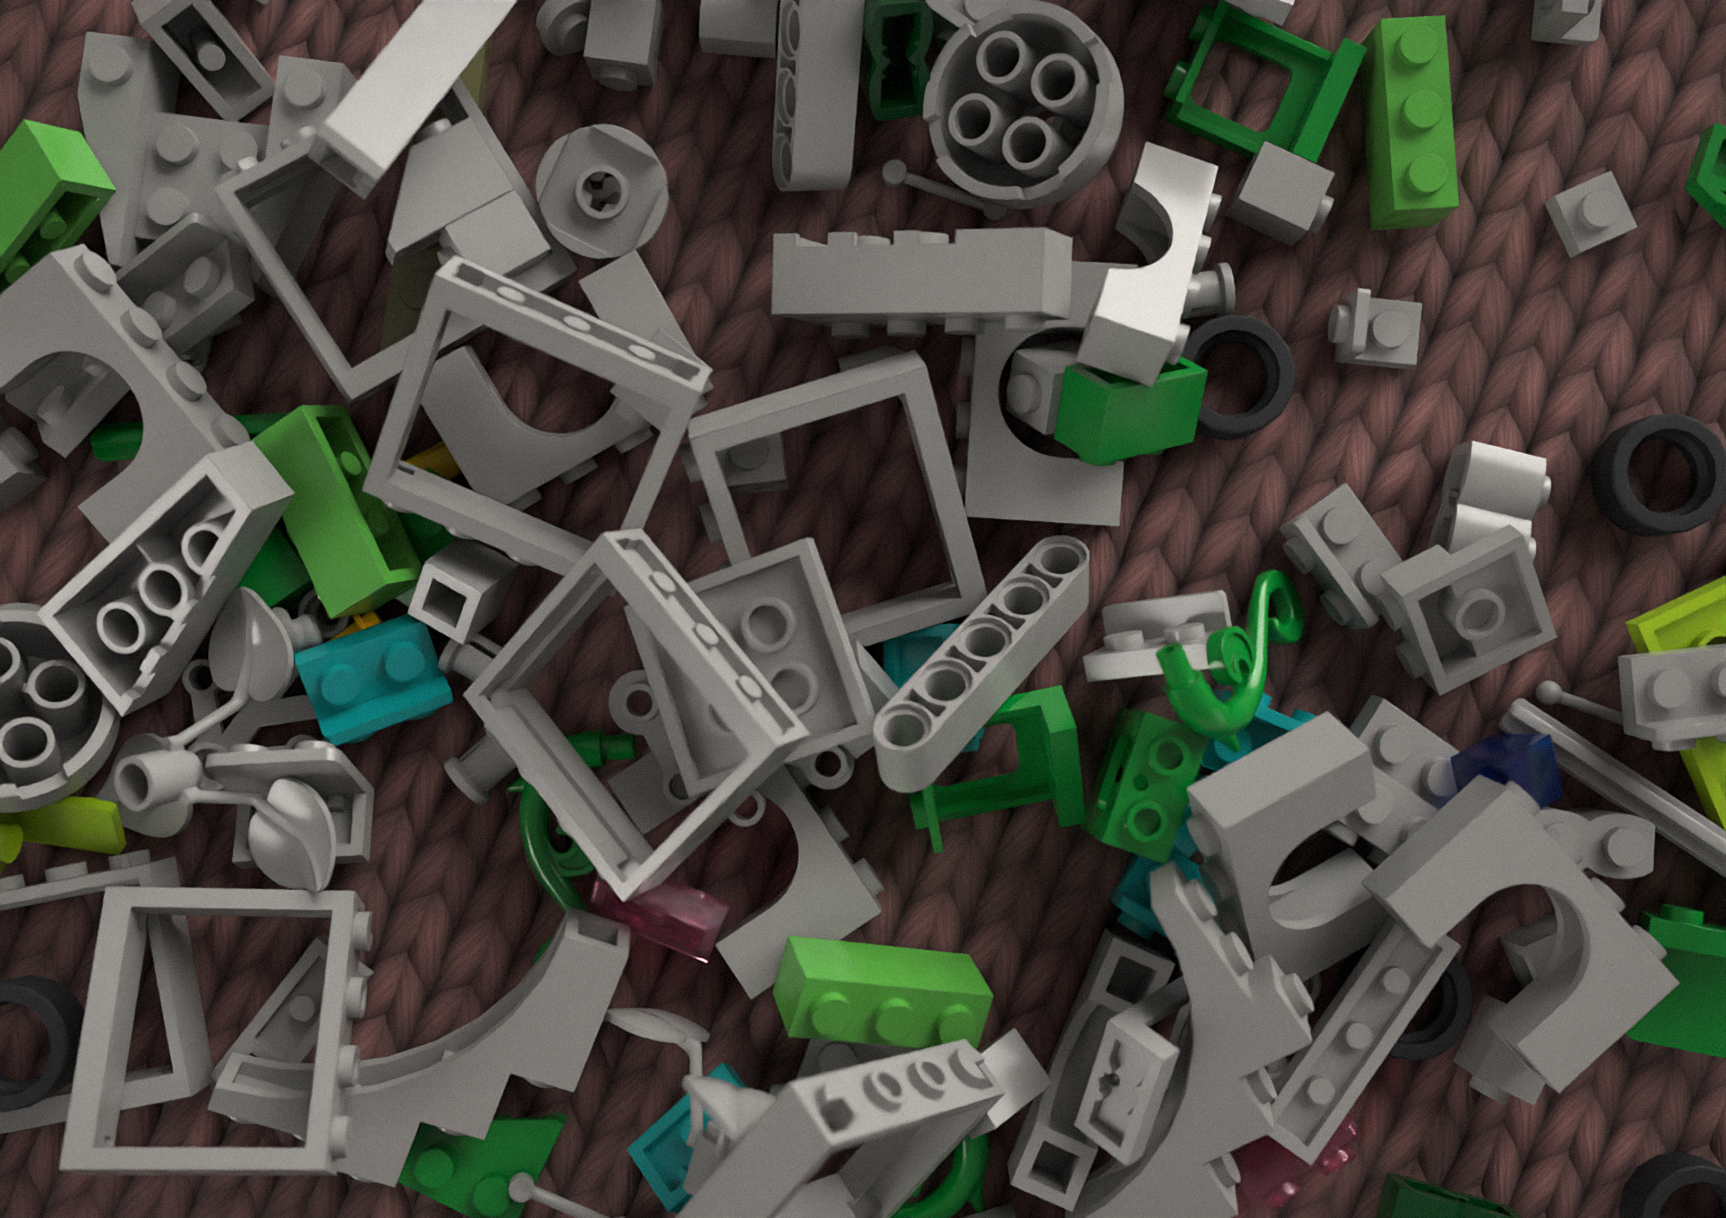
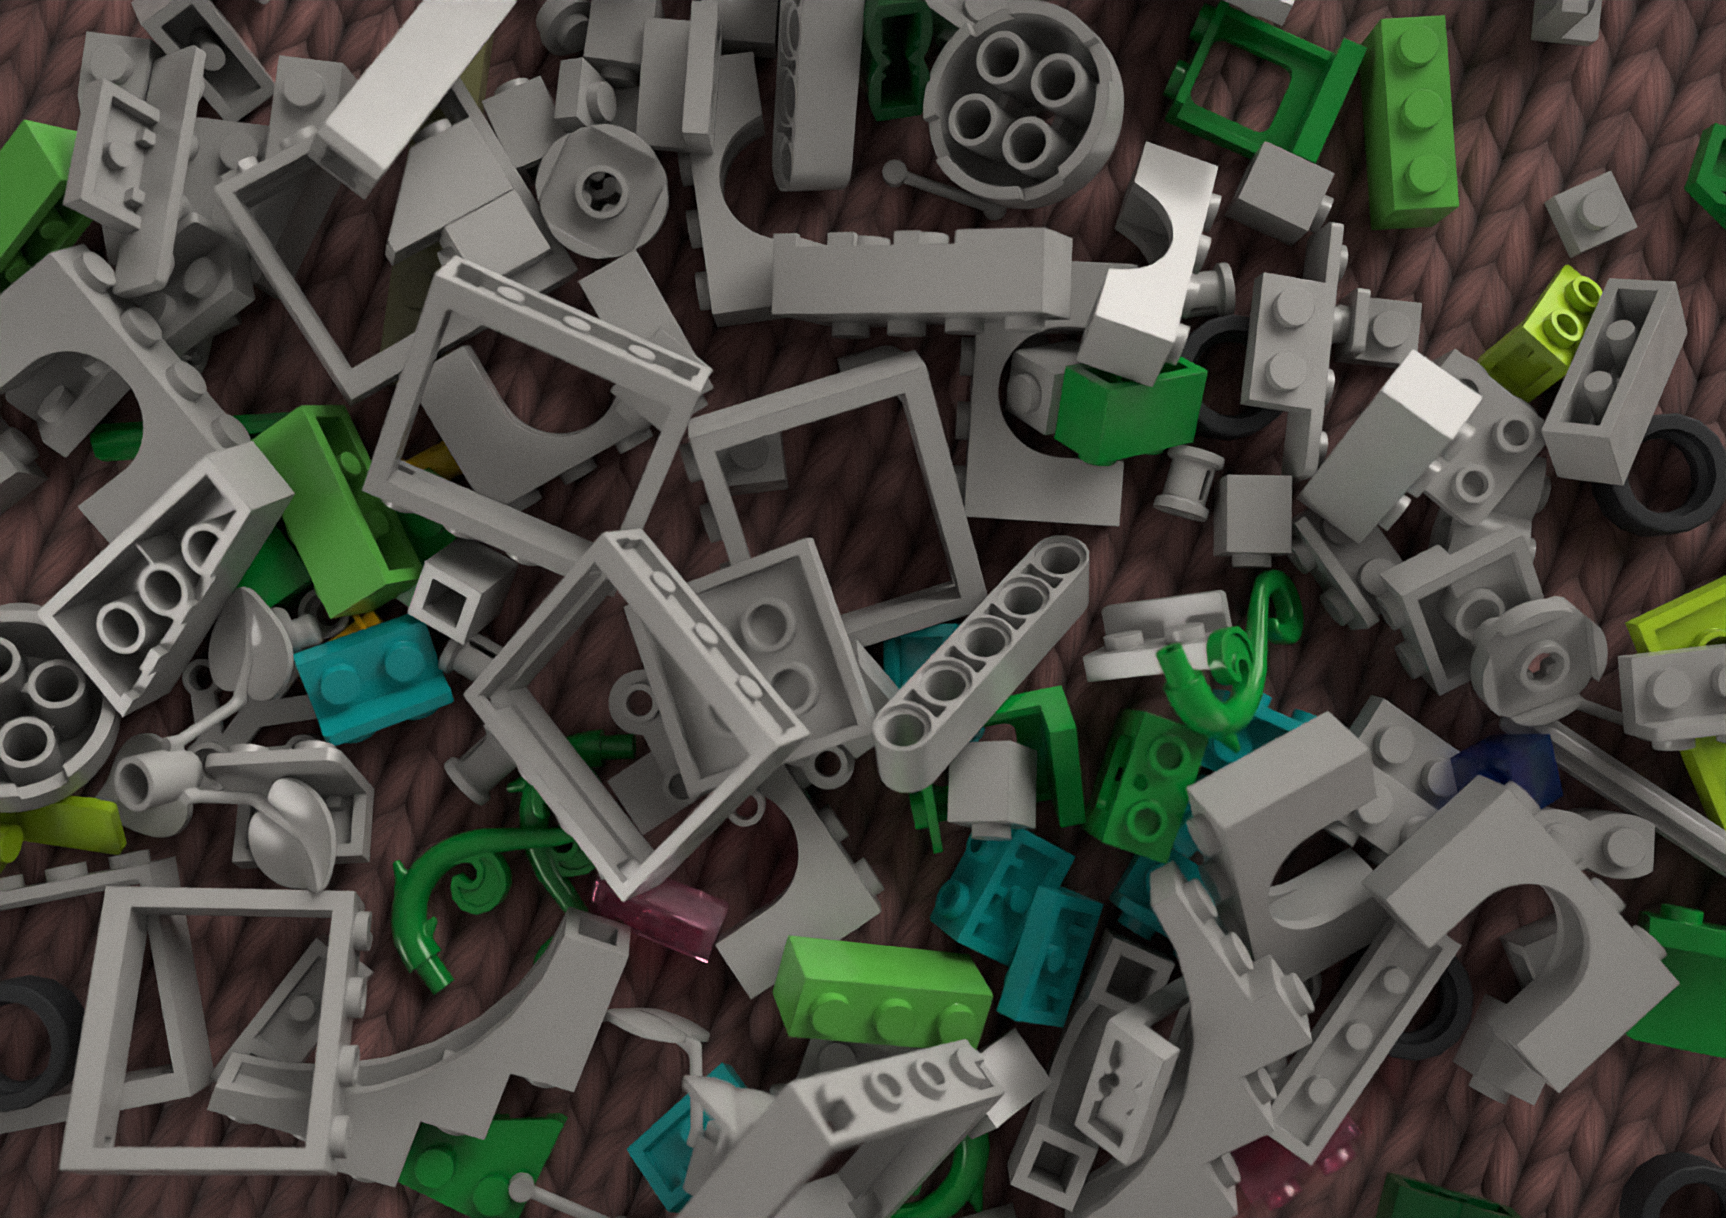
(134, 165): none -> light grey bracket
(480, 847): none -> green plant
(524, 123): none -> light grey brick
(589, 99): none -> light grey bracket
(681, 81): none -> light grey panel
(736, 259): none -> light grey arch
(993, 789): none -> light grey brick
(993, 890): none -> teal bracket
(1049, 957): none -> teal bracket
(1188, 482): none -> light grey bush
(1252, 519): none -> light grey brick
(1291, 348): none -> light grey bracket
(1392, 448): none -> light grey brick
(1495, 455): none -> light grey bracket
(1515, 638): none -> light grey plate
(1547, 339): none -> lime bracket
(1615, 380): none -> light grey brick

